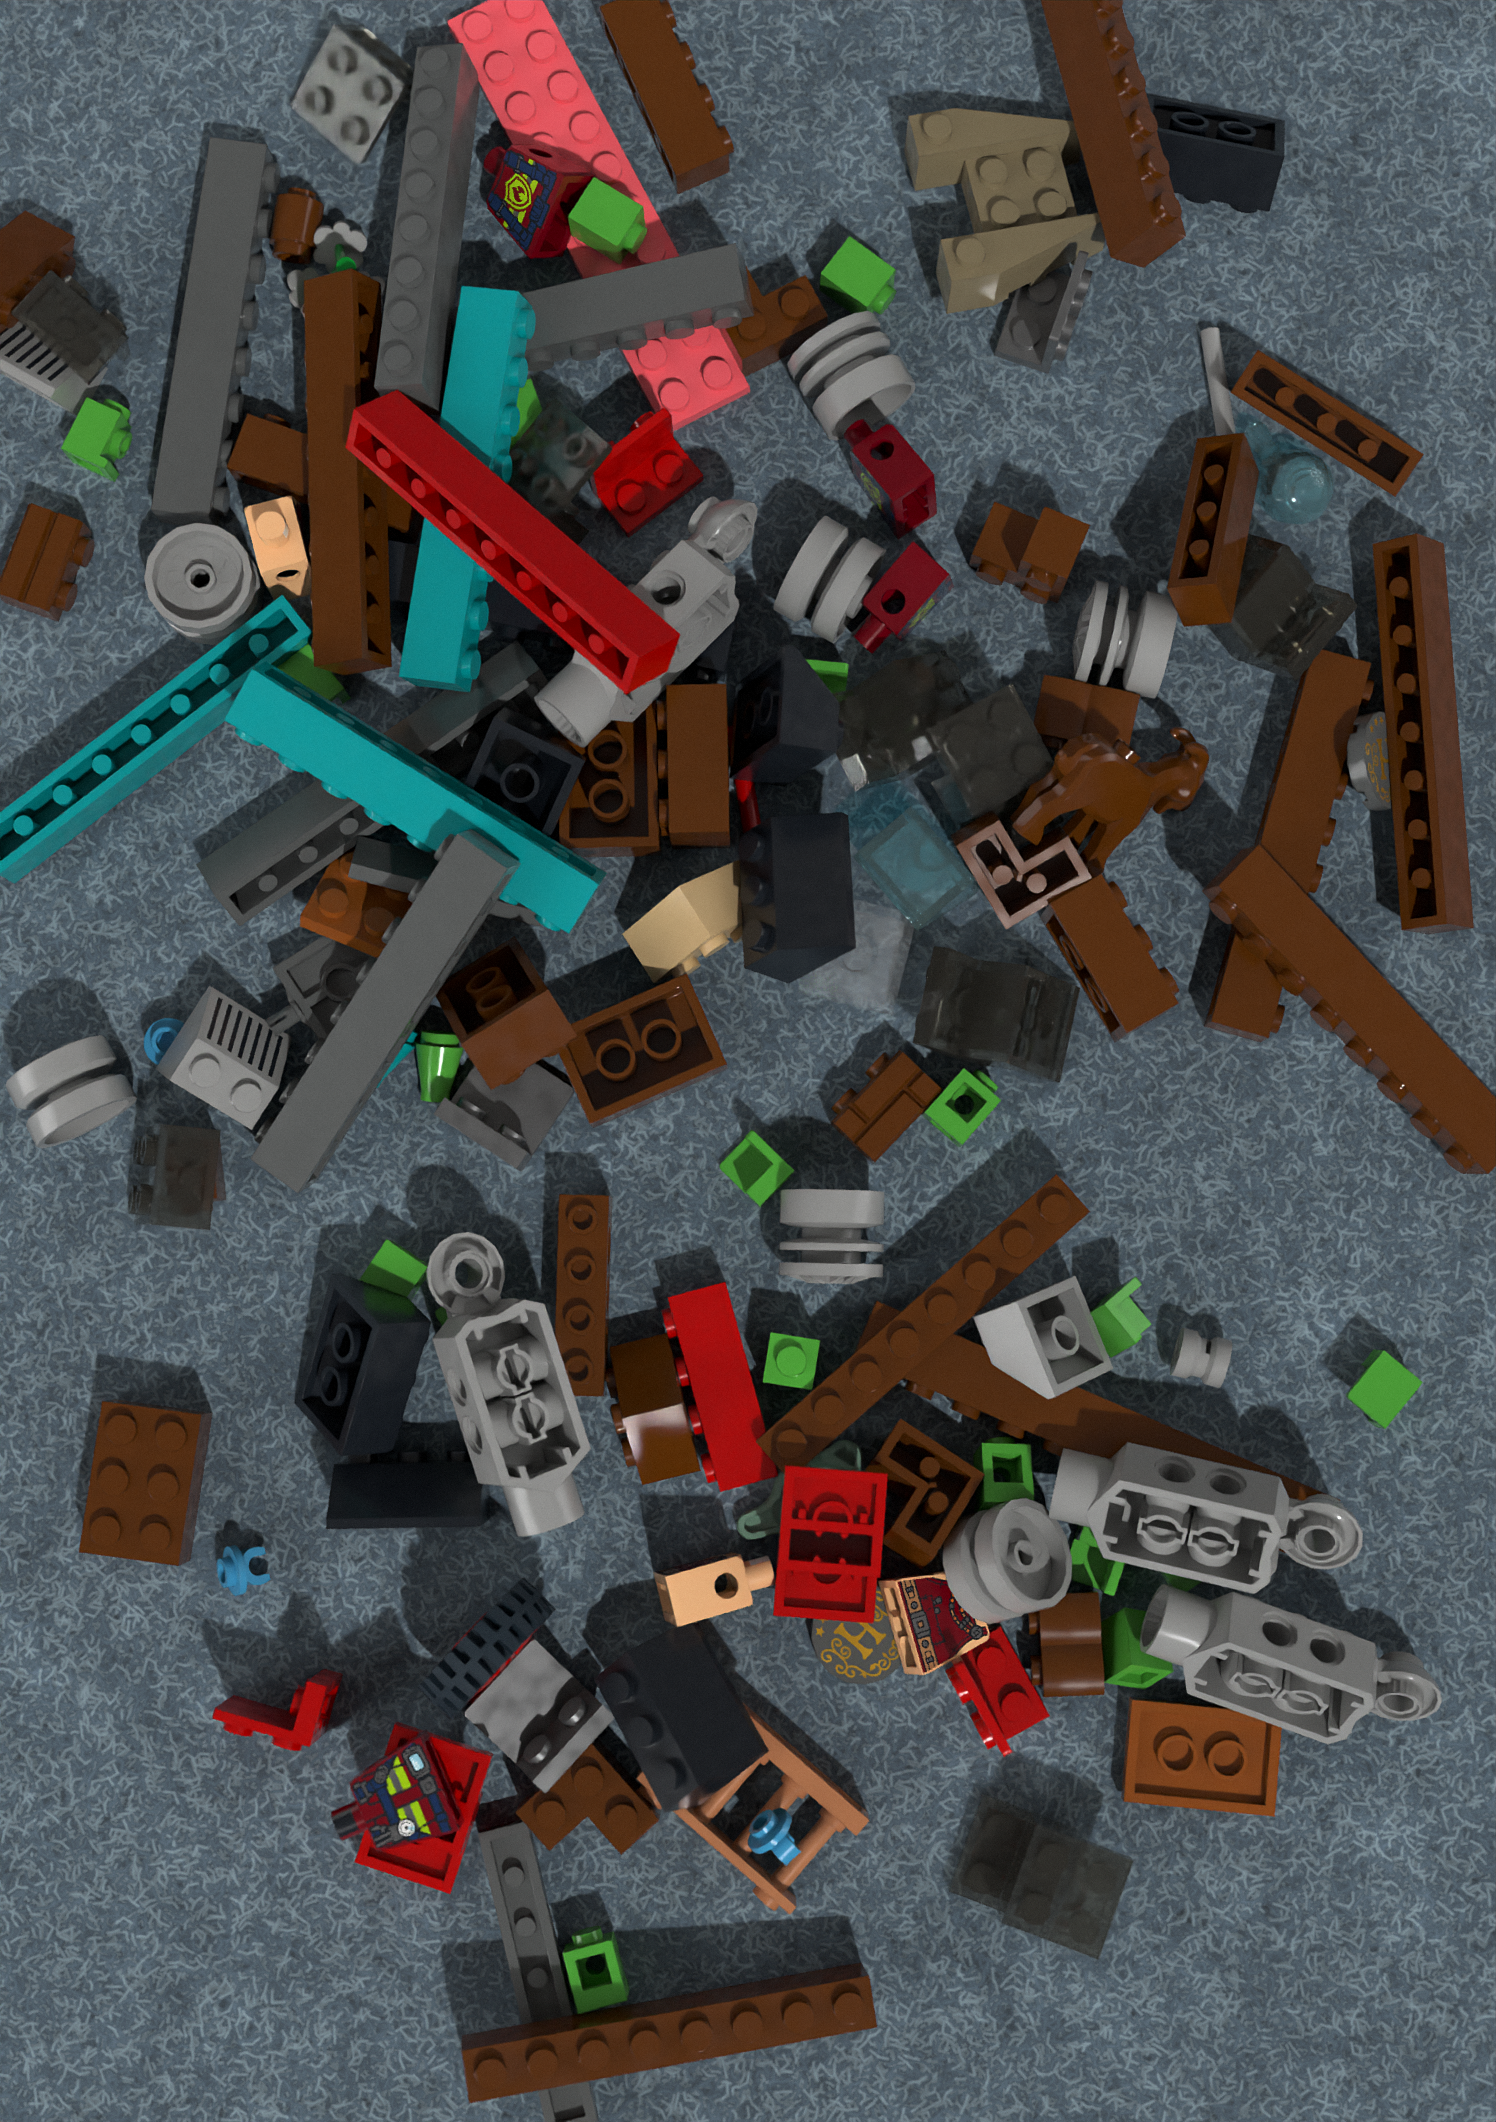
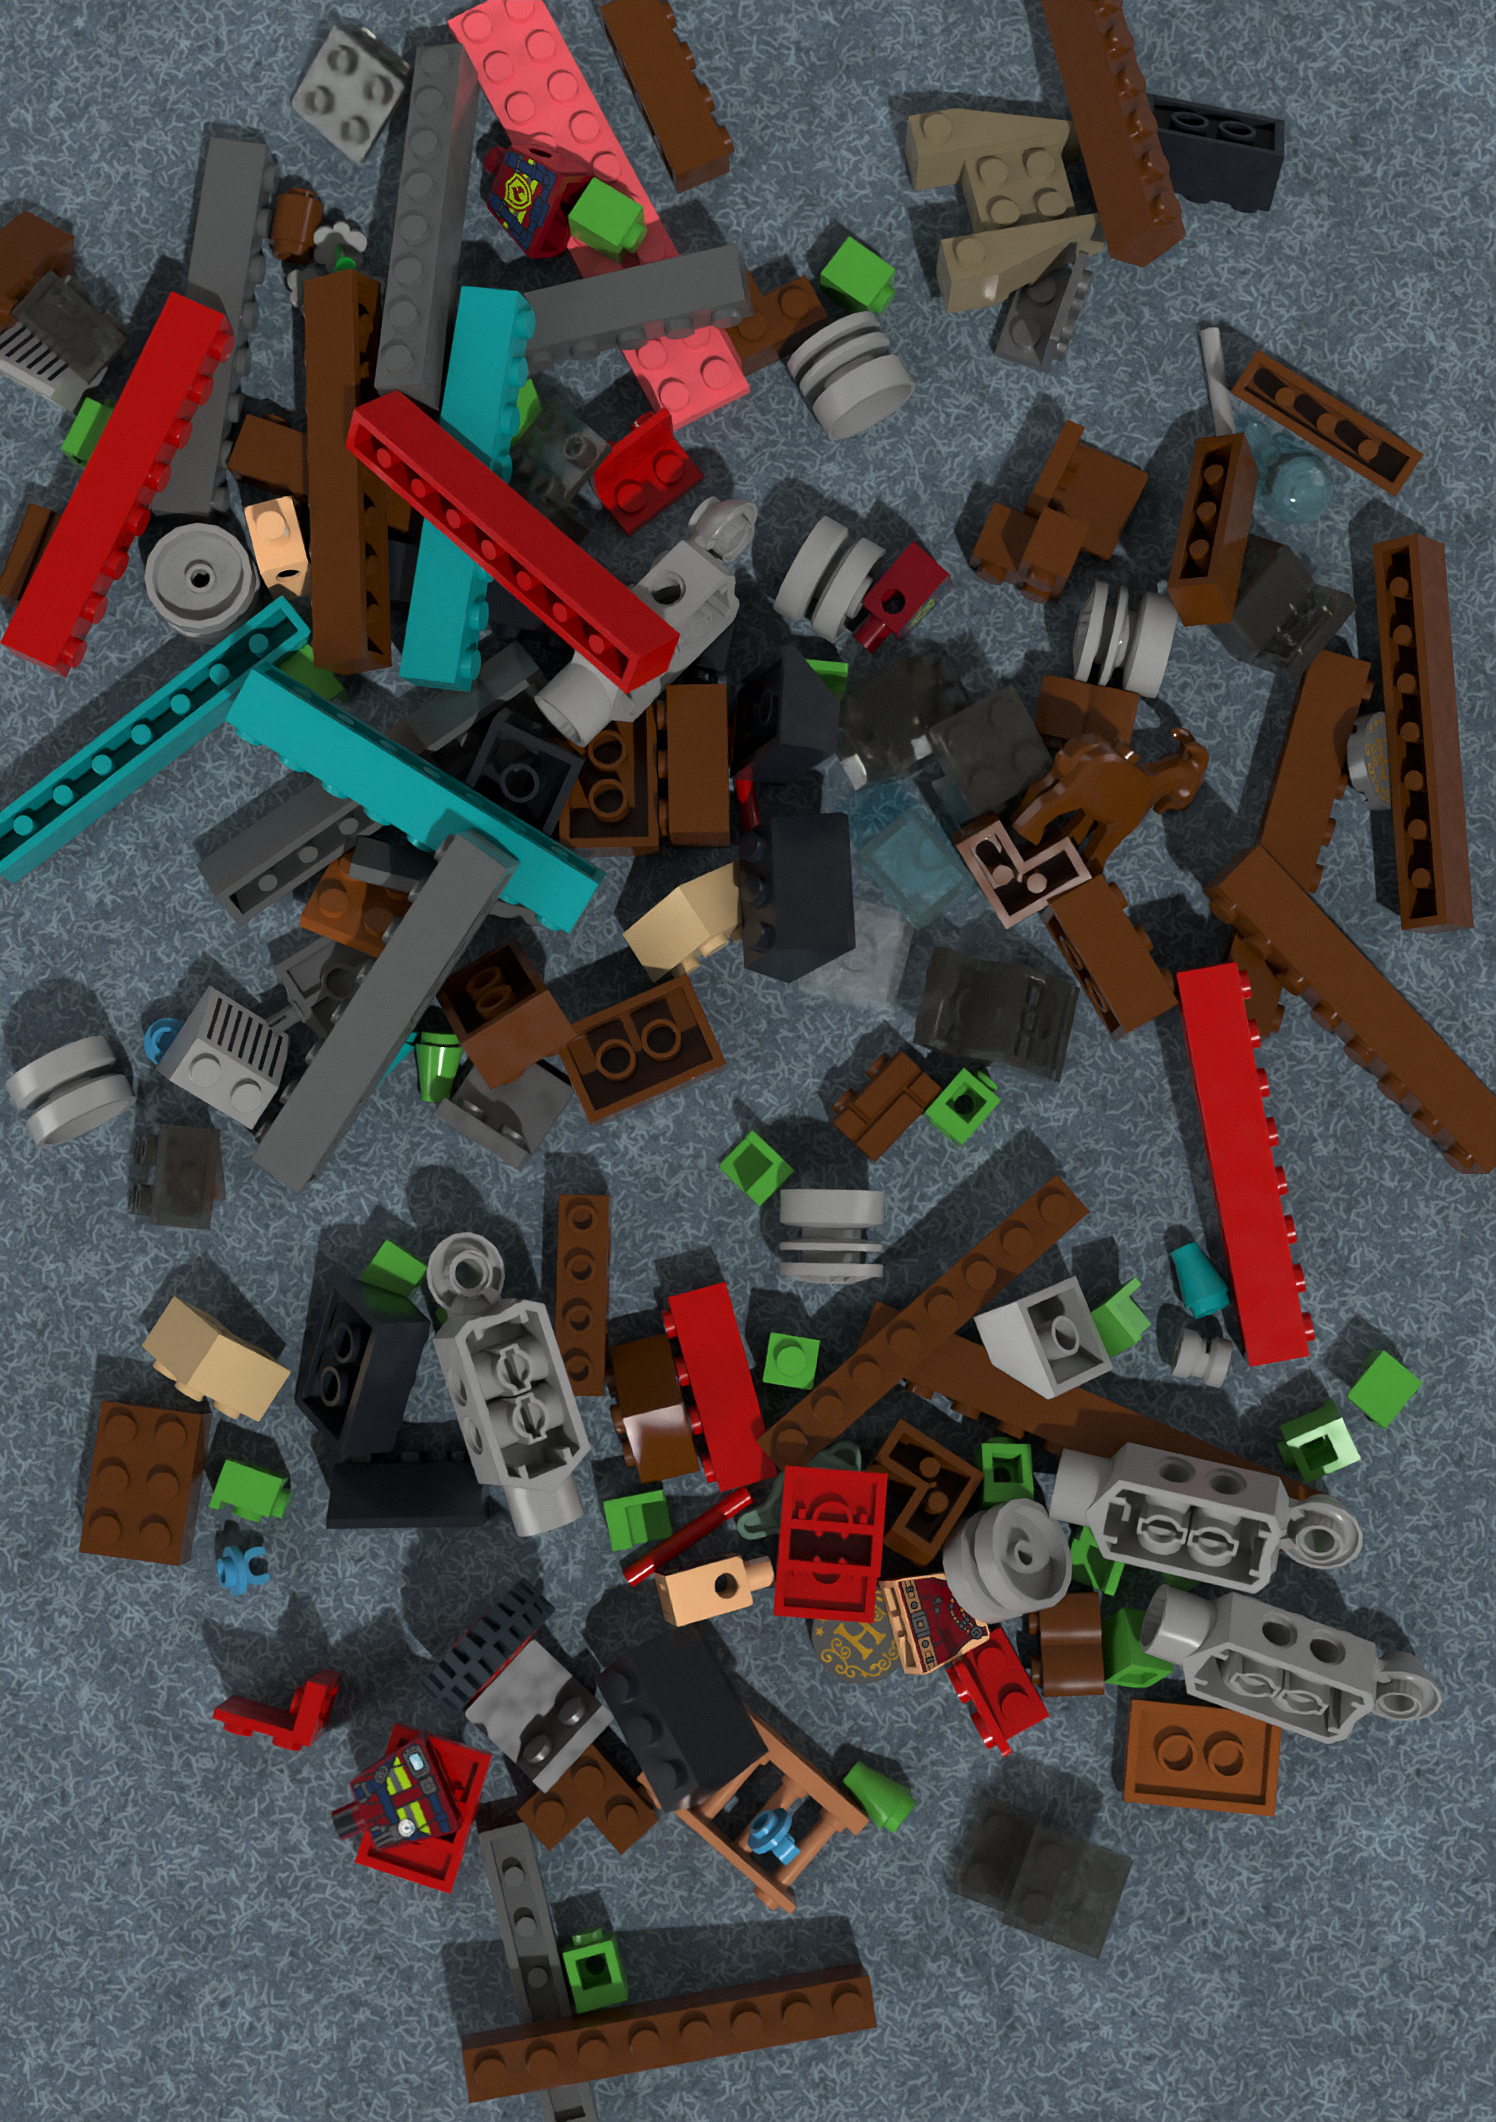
(119, 485): none -> red brick
(214, 1361): none -> tan brick
(251, 1490): none -> bright green brick
(637, 1518): none -> bright green panel
(688, 1535): none -> red bar
(879, 1796): none -> bright green cone
(892, 476): dark red torso -> none
(1089, 489): none -> reddish brown bracket
(1199, 1282): none -> teal cone
(1242, 1163): none -> red brick
(1331, 1450): none -> bright green brick

